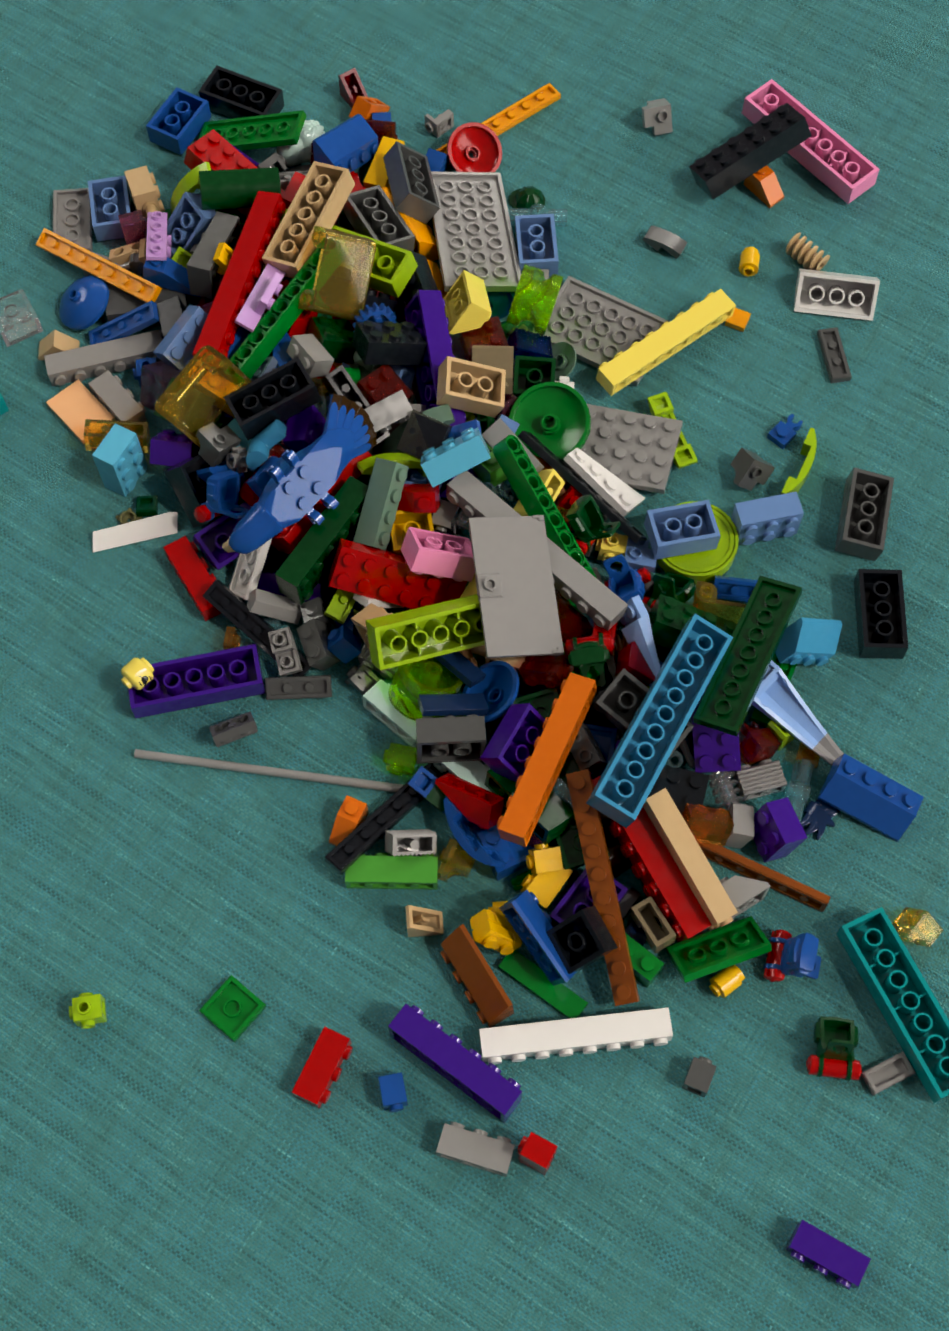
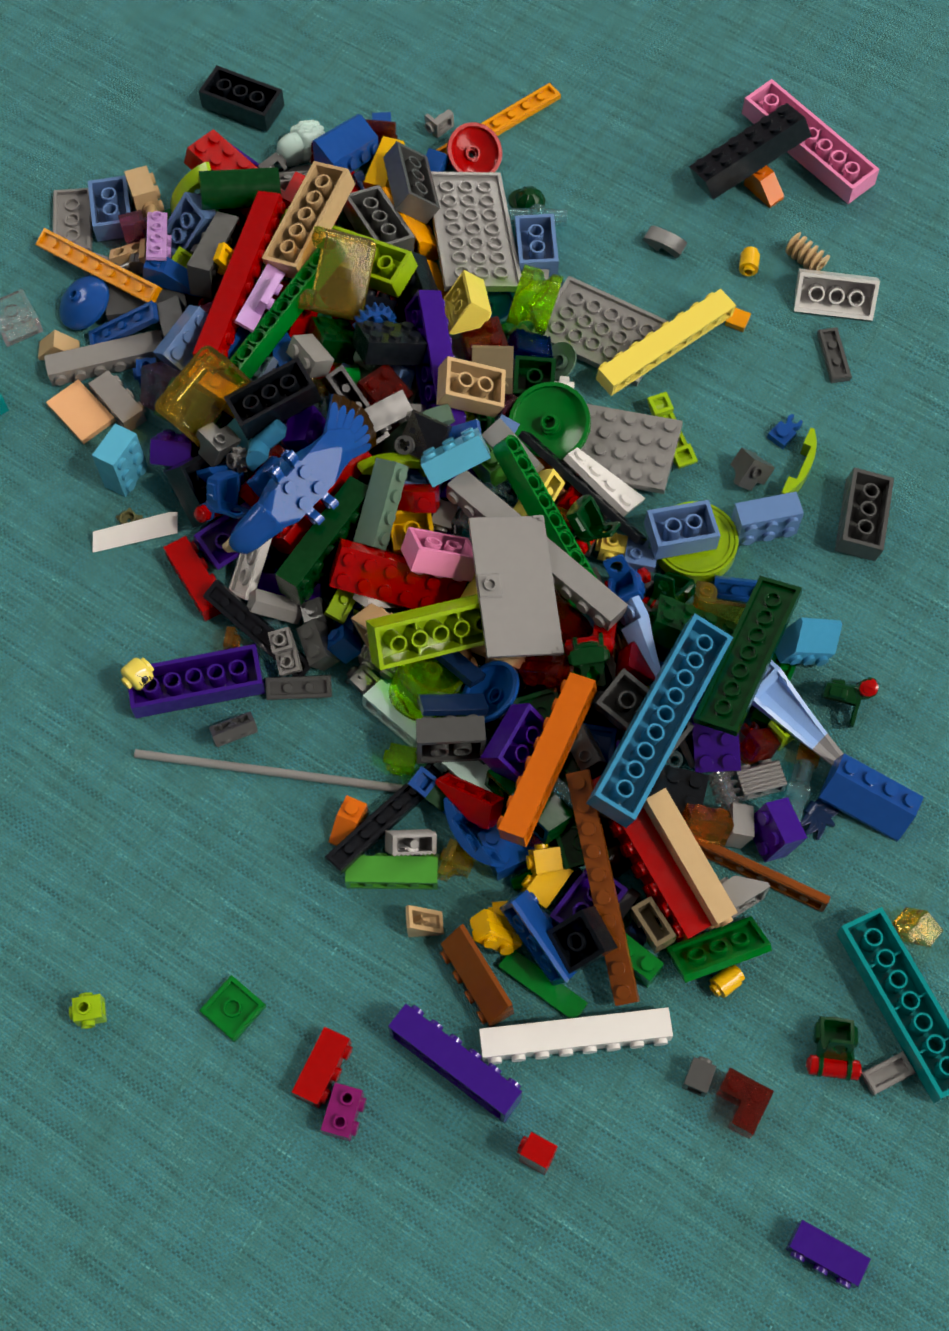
(97, 430): clear yellow brick -> none
(147, 505): dark green tile -> none
(178, 121): blue brick -> none
(260, 130): green plate -> none
(342, 1112): none -> magenta brick
(351, 86): dark red slope -> none
(358, 178): none -> dark blue hand
(367, 106): orange slope -> none
(393, 1092): blue brick -> none
(407, 439): none -> dark grey bush
(475, 1148): light grey brick -> none
(658, 116): light grey brick -> none
(750, 1101): none -> clear red brick
(792, 956): blue piece -> none
(850, 694): none -> dark green piece
(880, 613): black brick -> none

